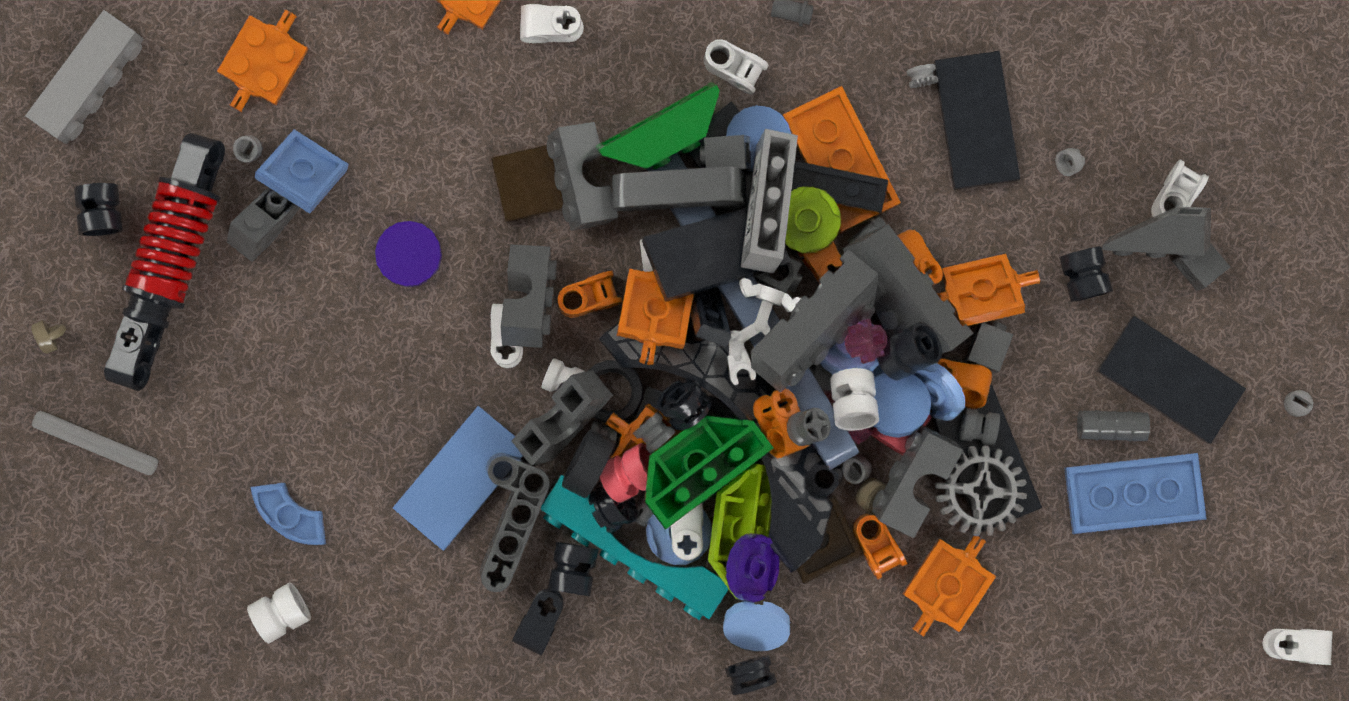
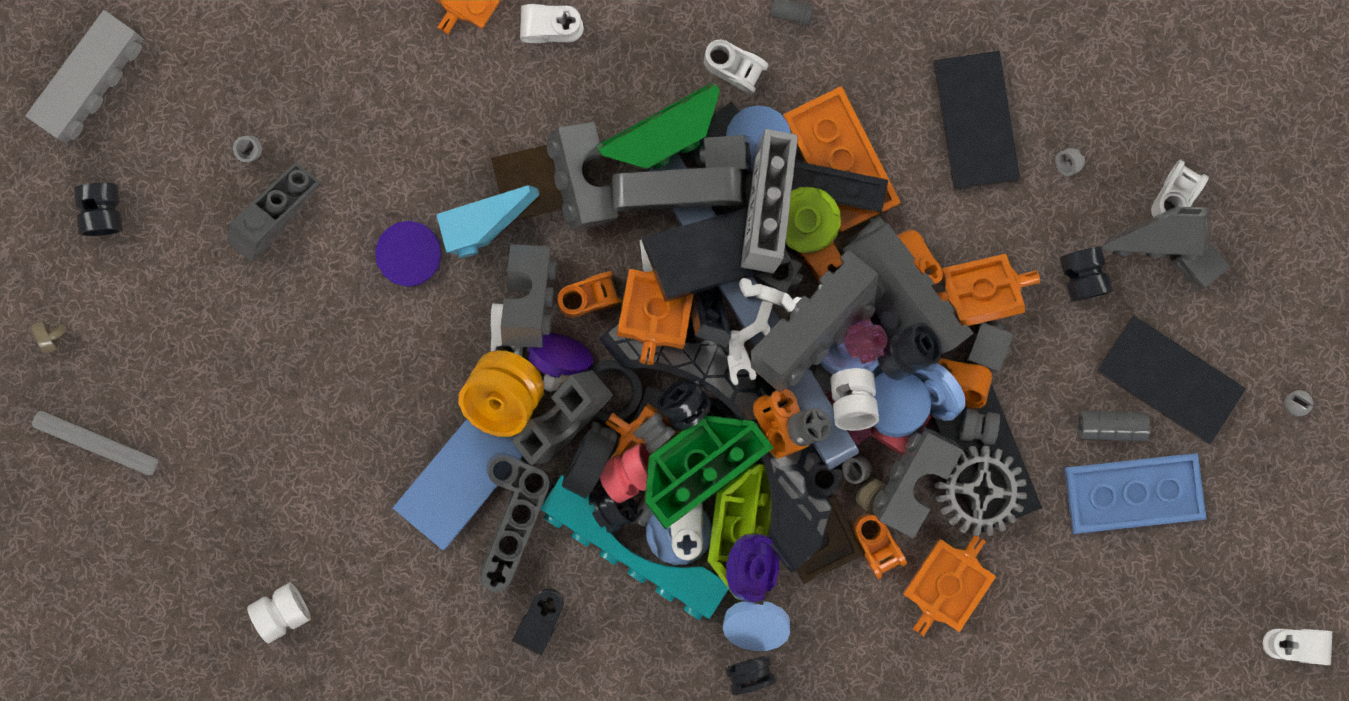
(161, 263): piece -> none
(262, 60): orange plate -> none
(287, 516): medium blue tile -> none
(301, 171): medium blue tile -> none
(482, 221): none -> medium azure slope
(501, 393): none -> light orange wheel
(560, 356): none -> dark purple tile
(573, 568): black wheel -> none
(921, 75): light grey bush -> none

